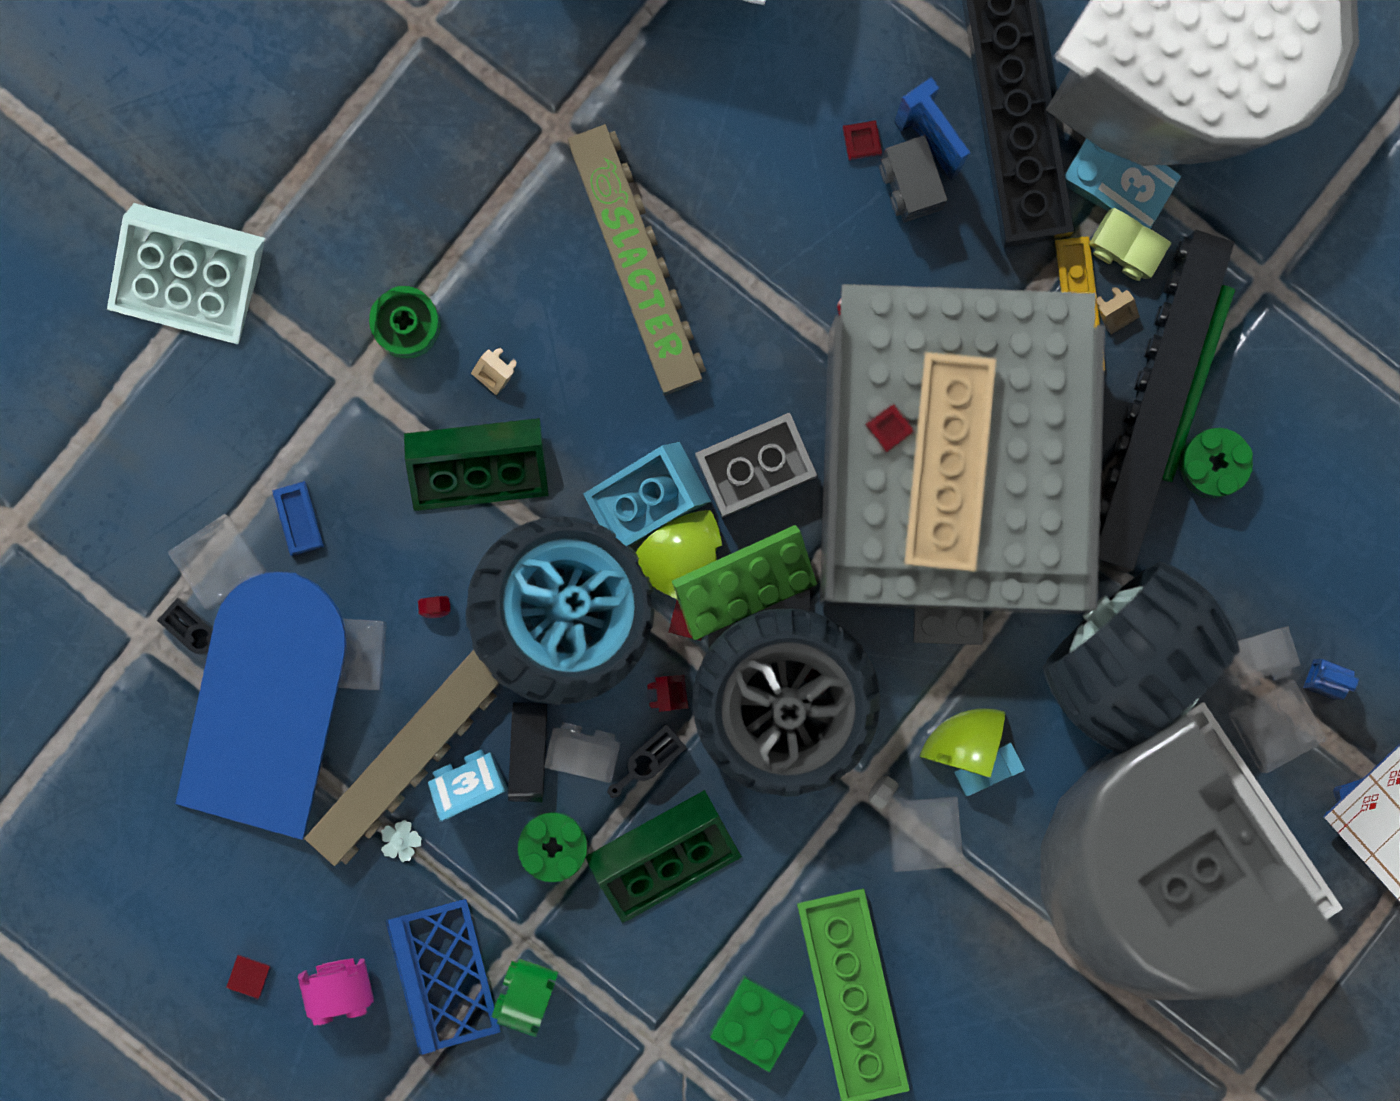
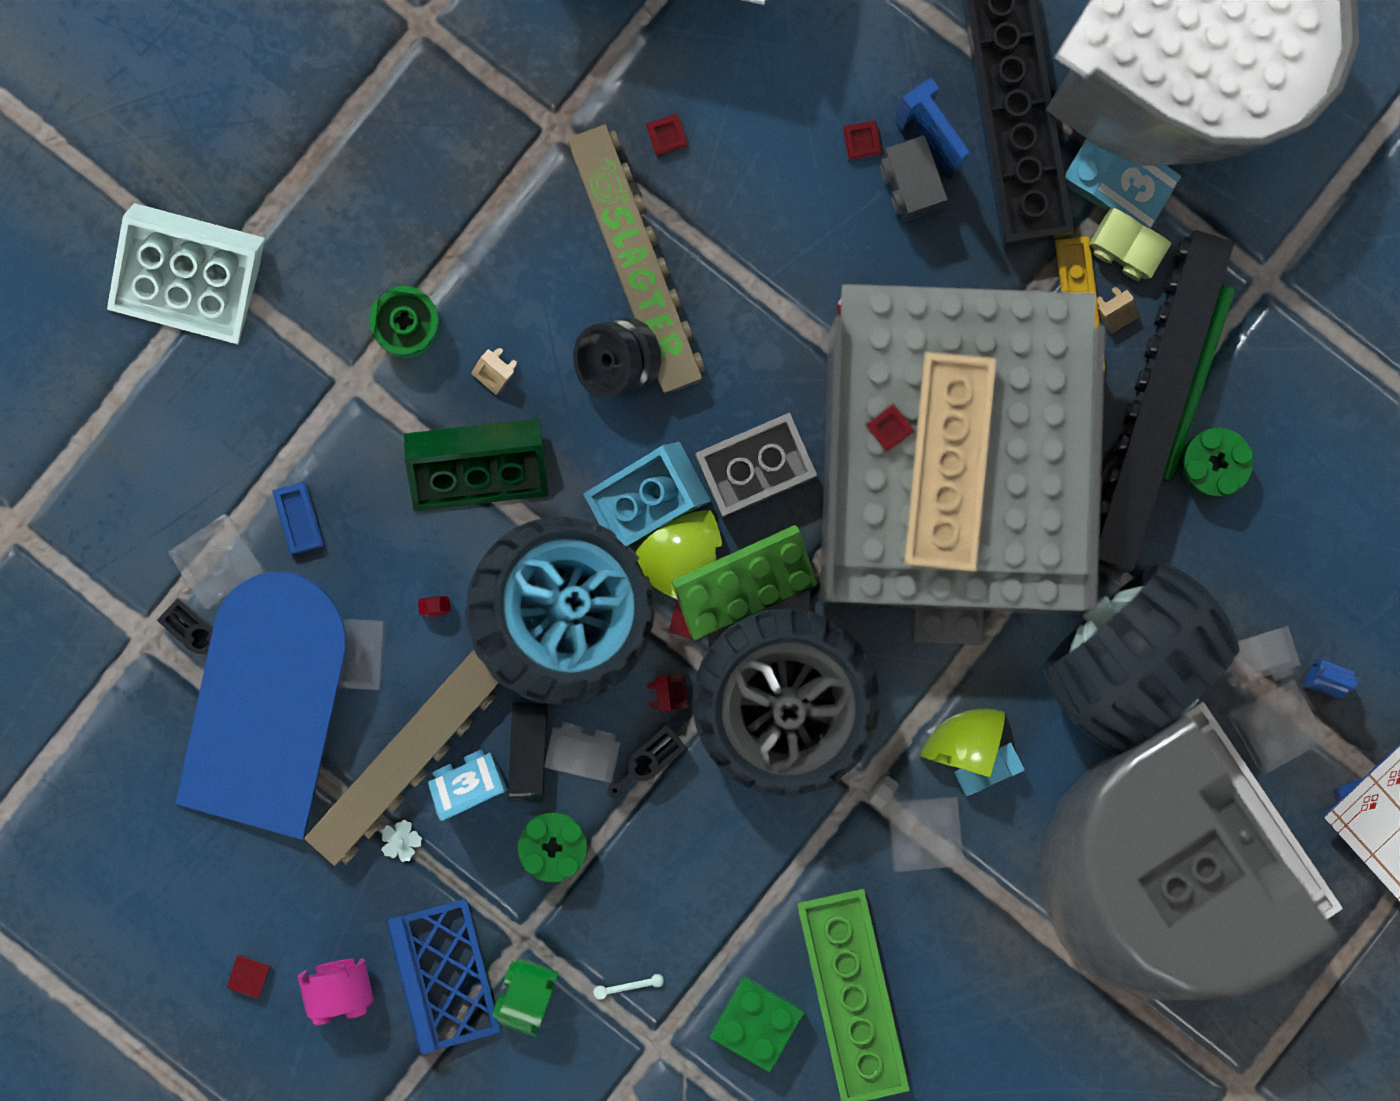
(617, 357): none -> black wheel
(656, 980): none -> light aqua hinge
(663, 856): dark green slope -> none
(667, 135): none -> dark red tile

